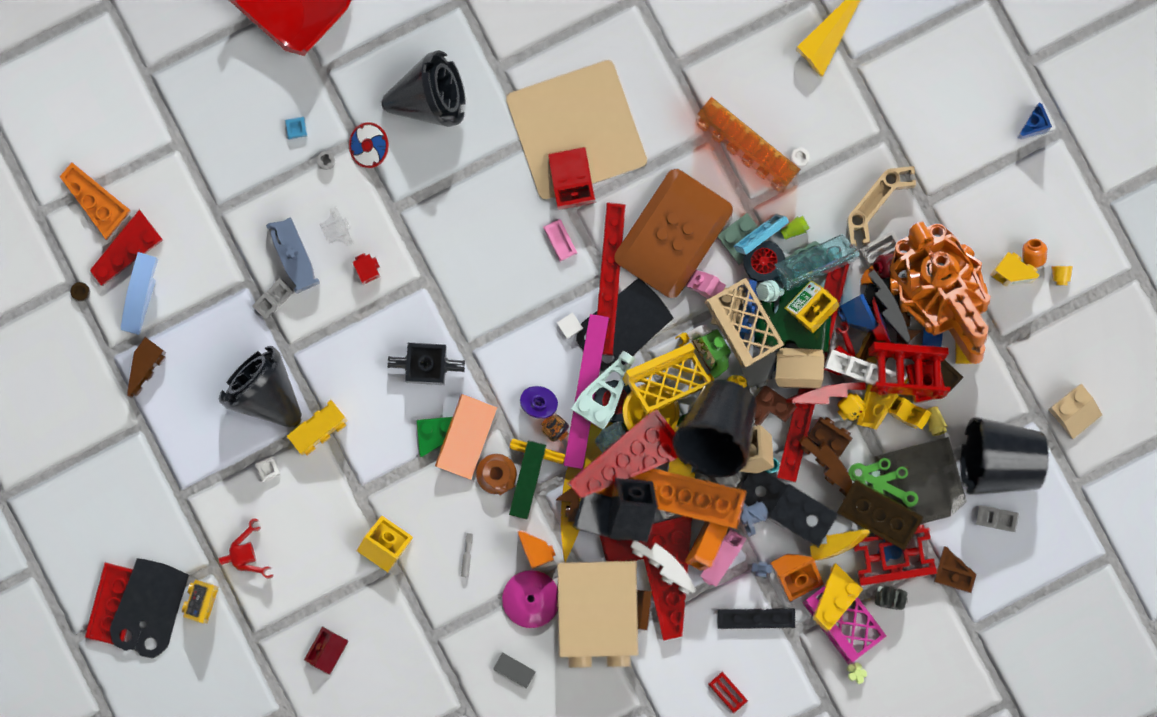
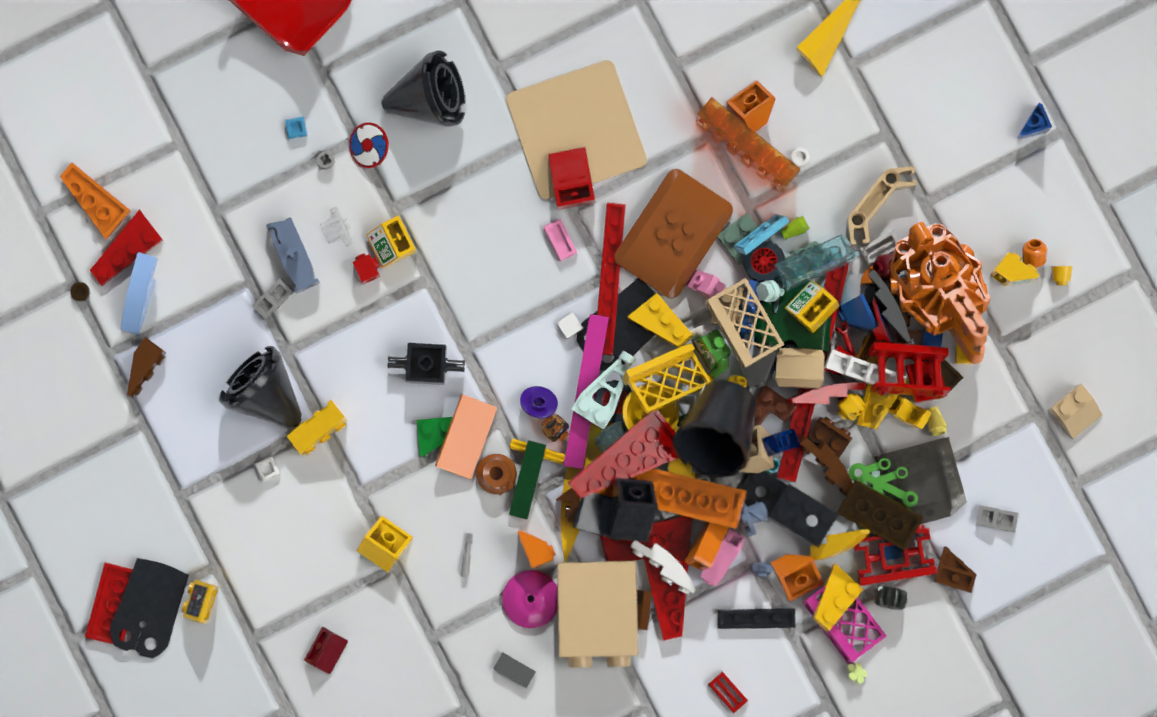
(243, 554): red piece -> none
(391, 242): none -> yellow slope
(662, 321): none -> yellow wing
(753, 105): none -> orange slope
(779, 442): none -> clear blue slope
(1002, 458): black cone -> none

